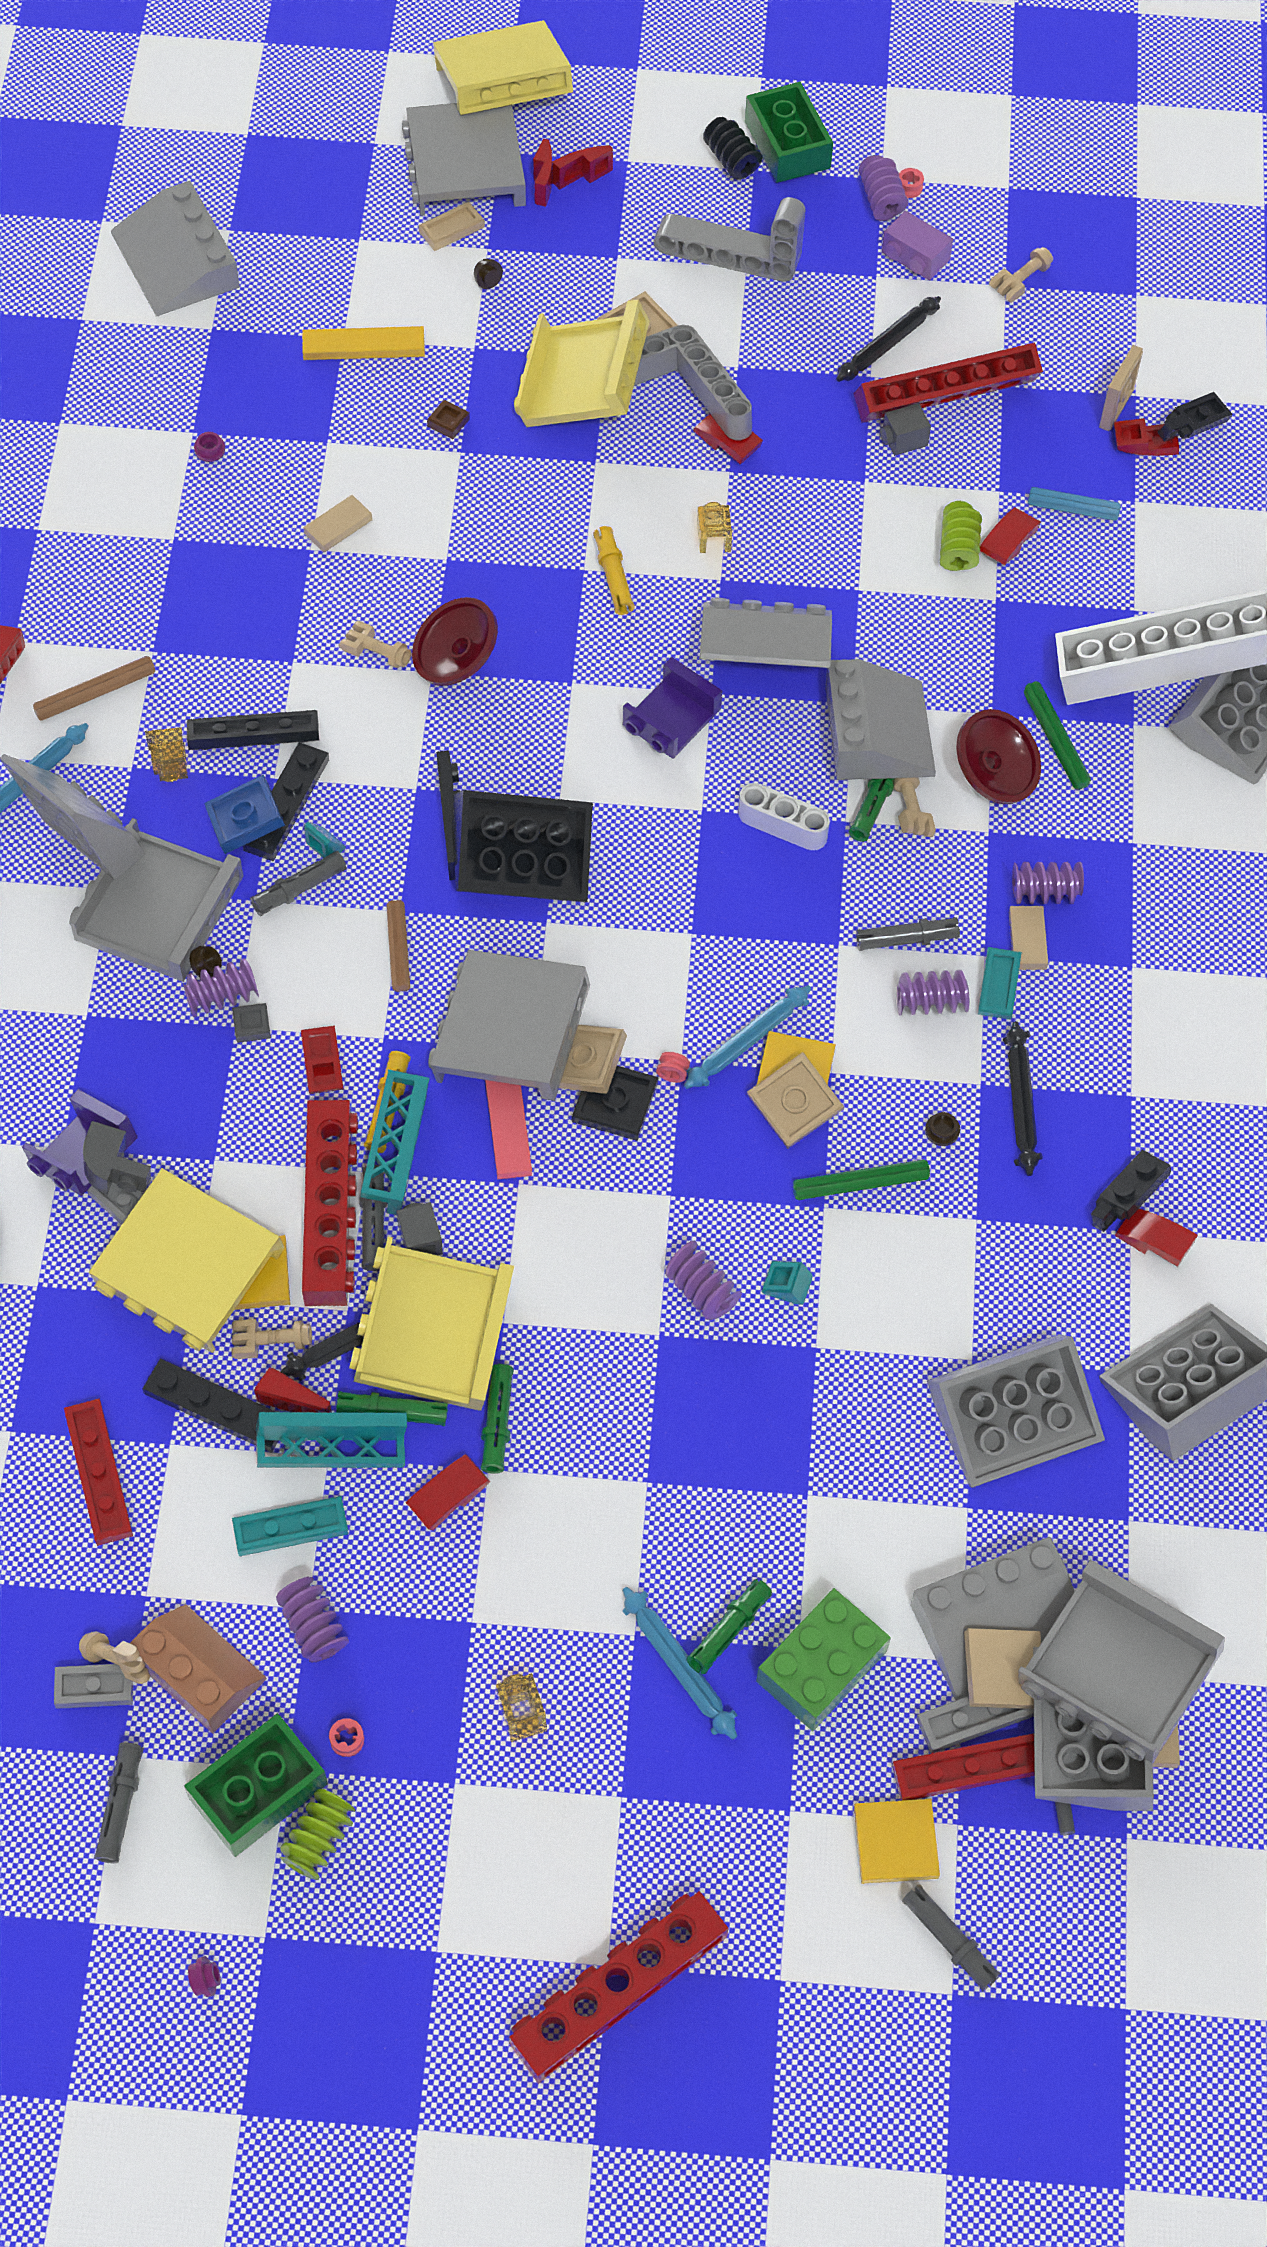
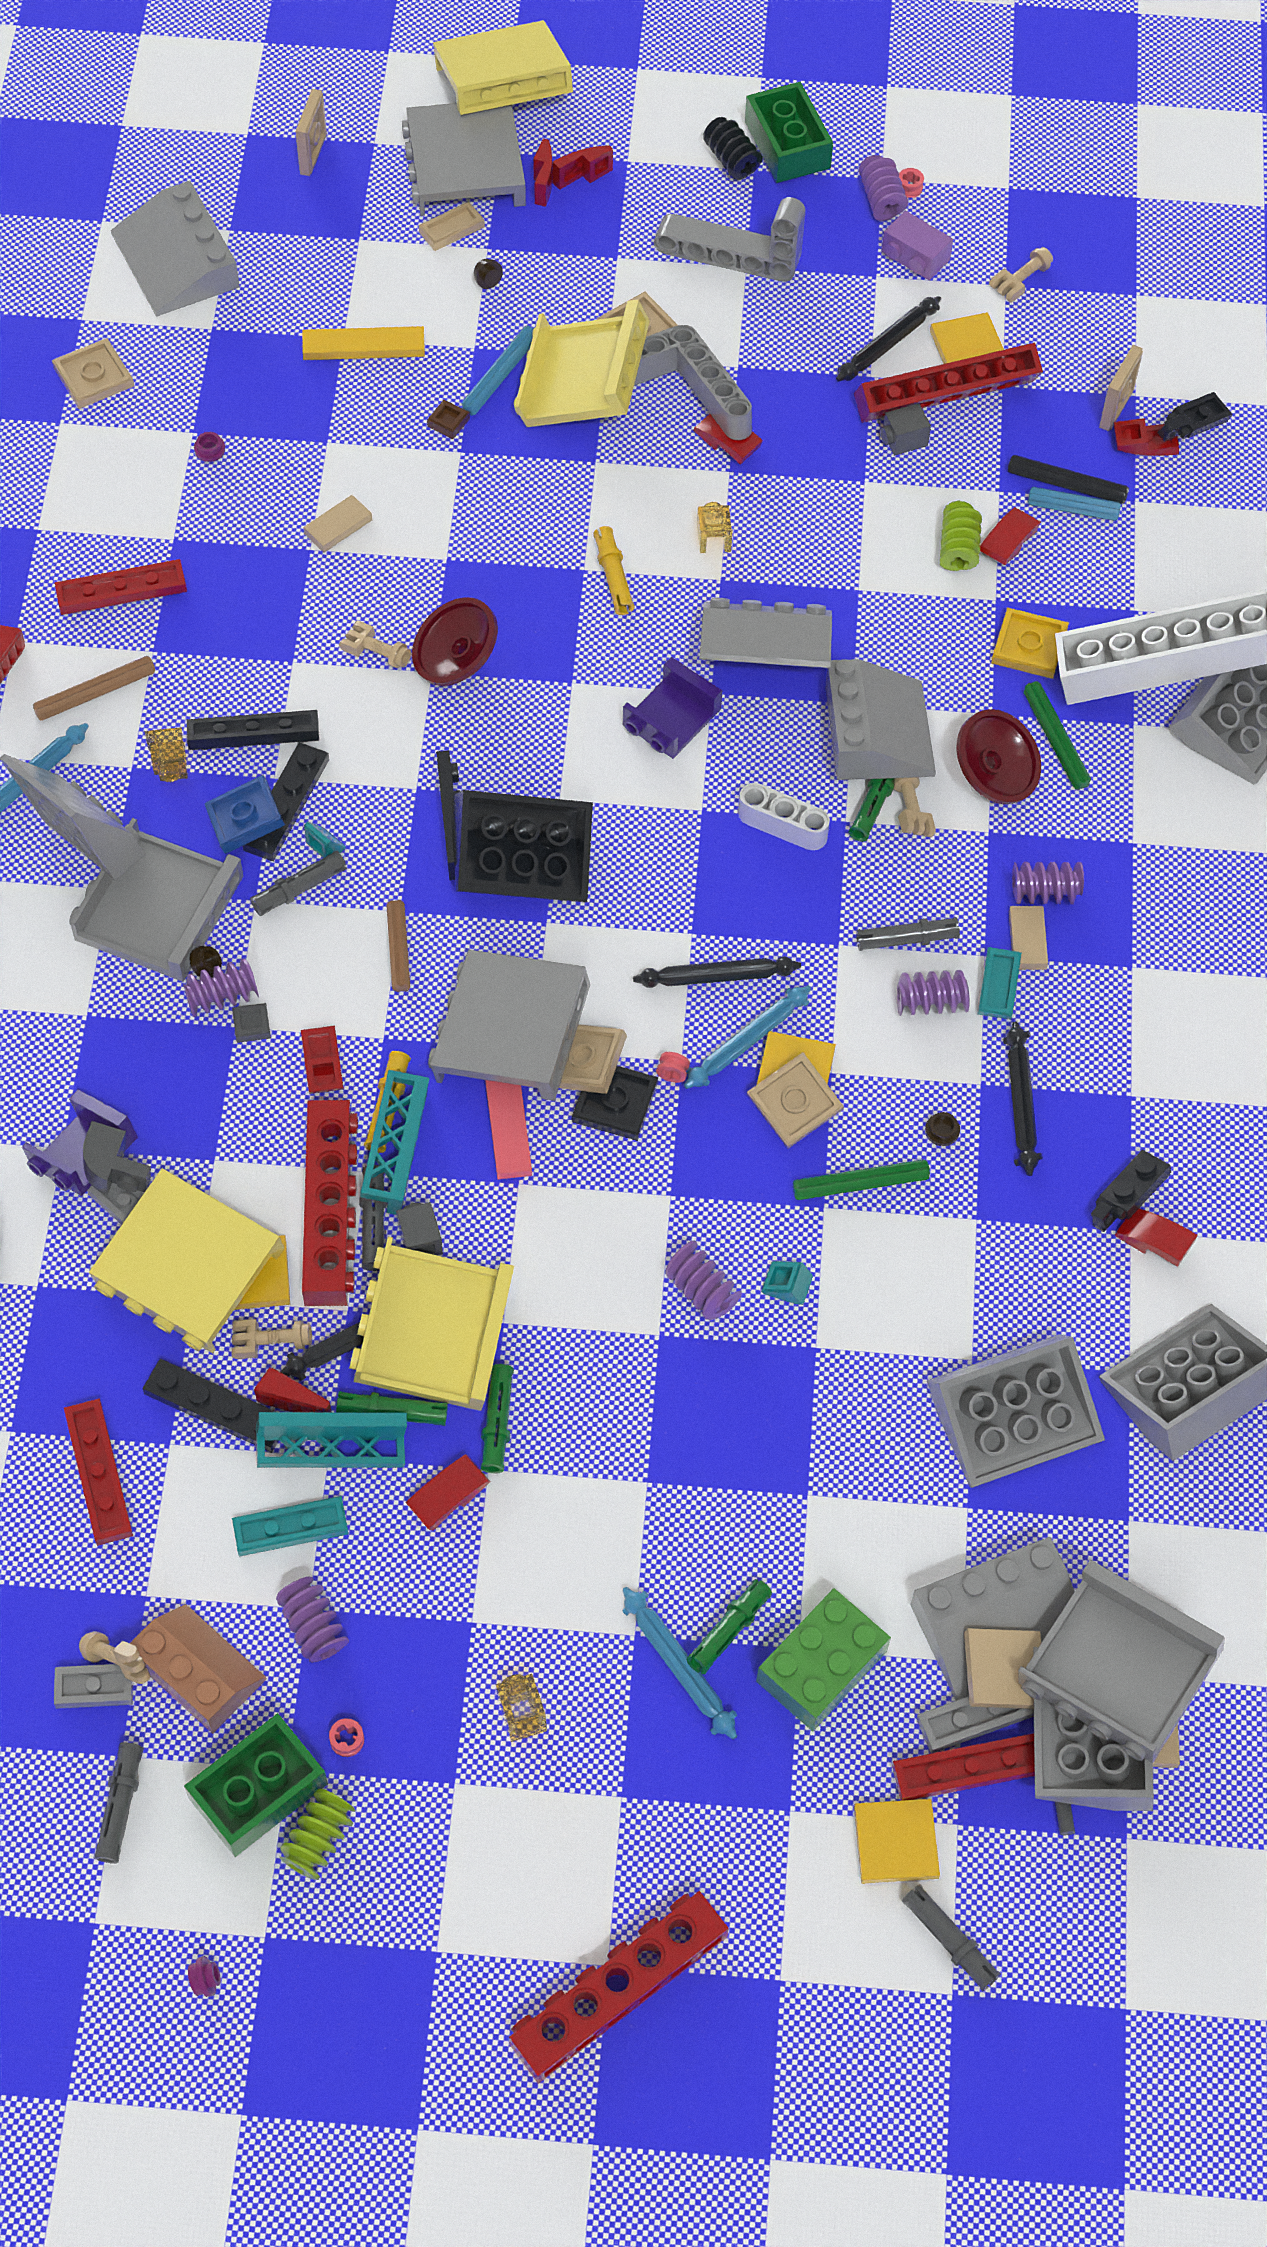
(93, 373): none -> tan tile
(120, 587): none -> red plate
(311, 132): none -> tan tile
(498, 371): none -> dark azure axle
(717, 972): none -> black wheel
(965, 337): none -> yellow tile
(1028, 643): none -> yellow tile
(1068, 479): none -> black axle

